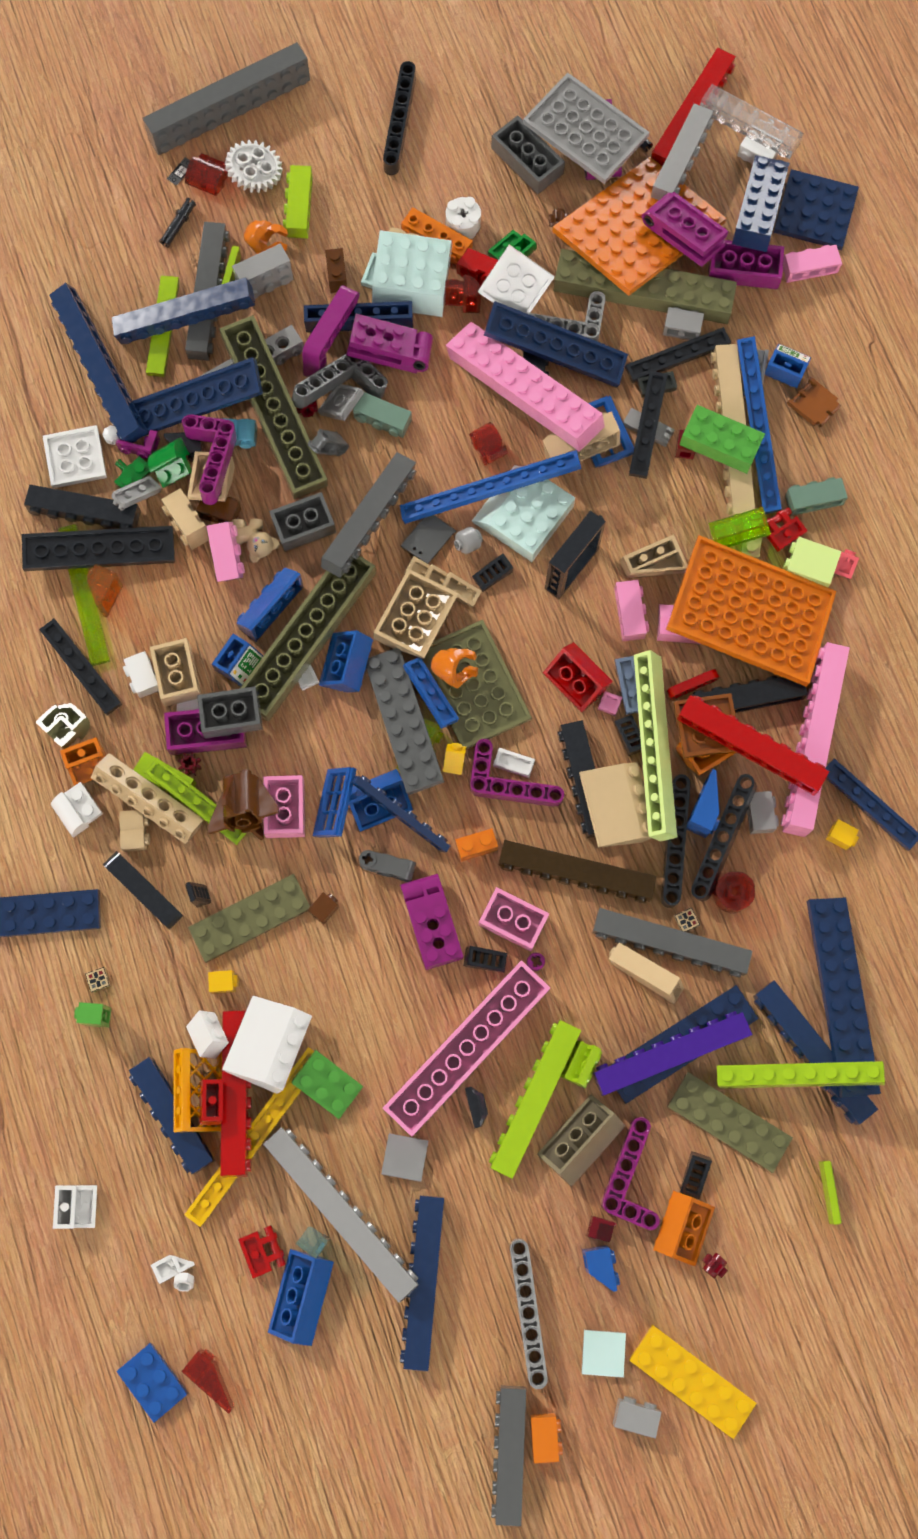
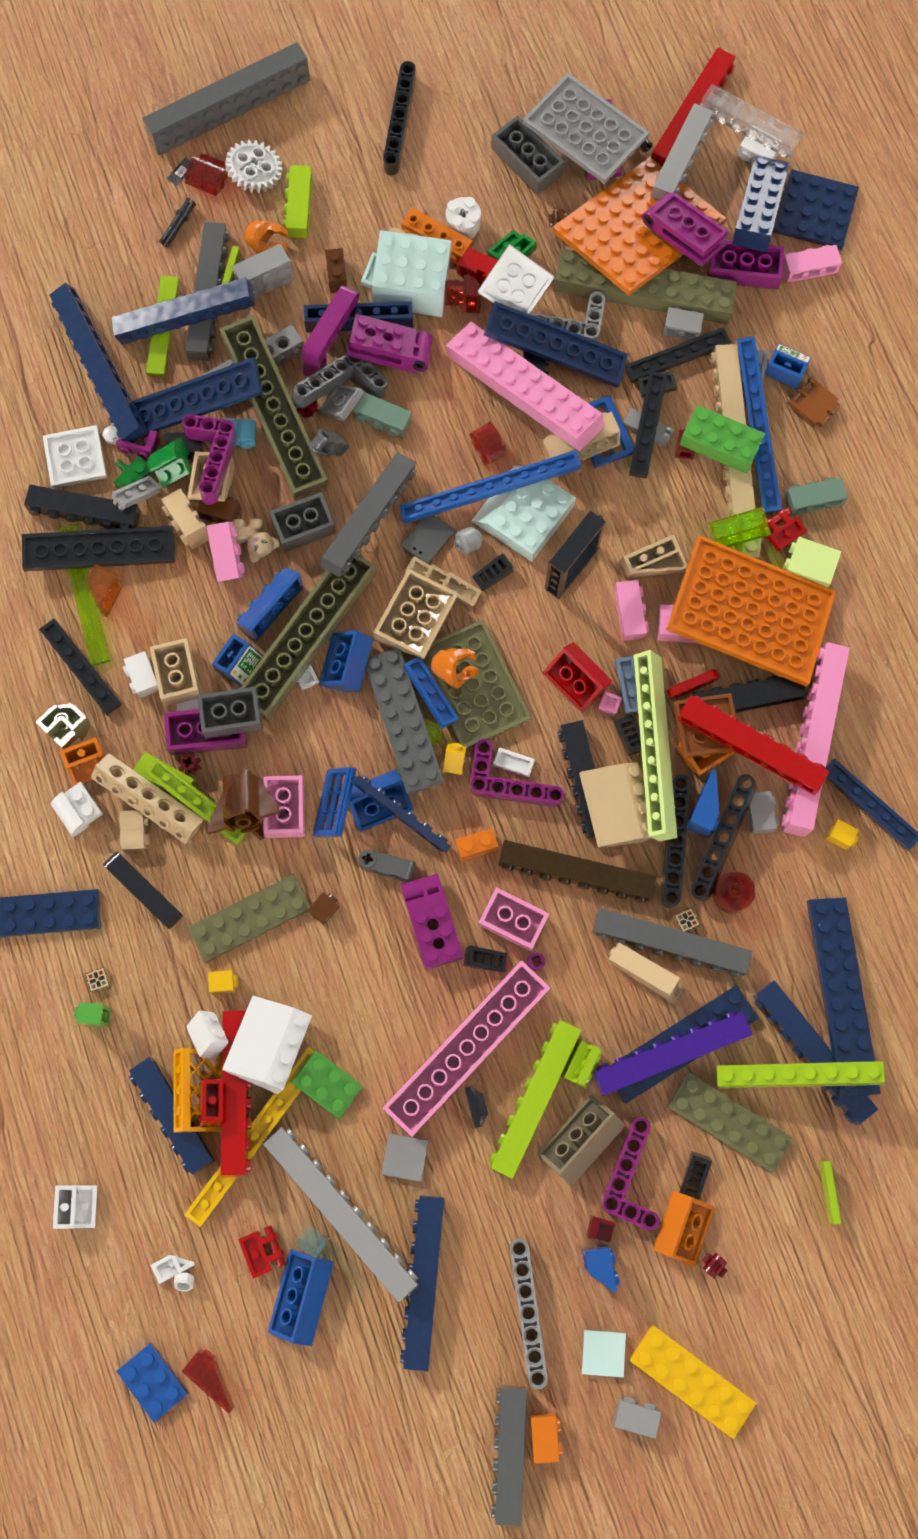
(198, 894): black slope -> none
(846, 564): coral bracket -> none

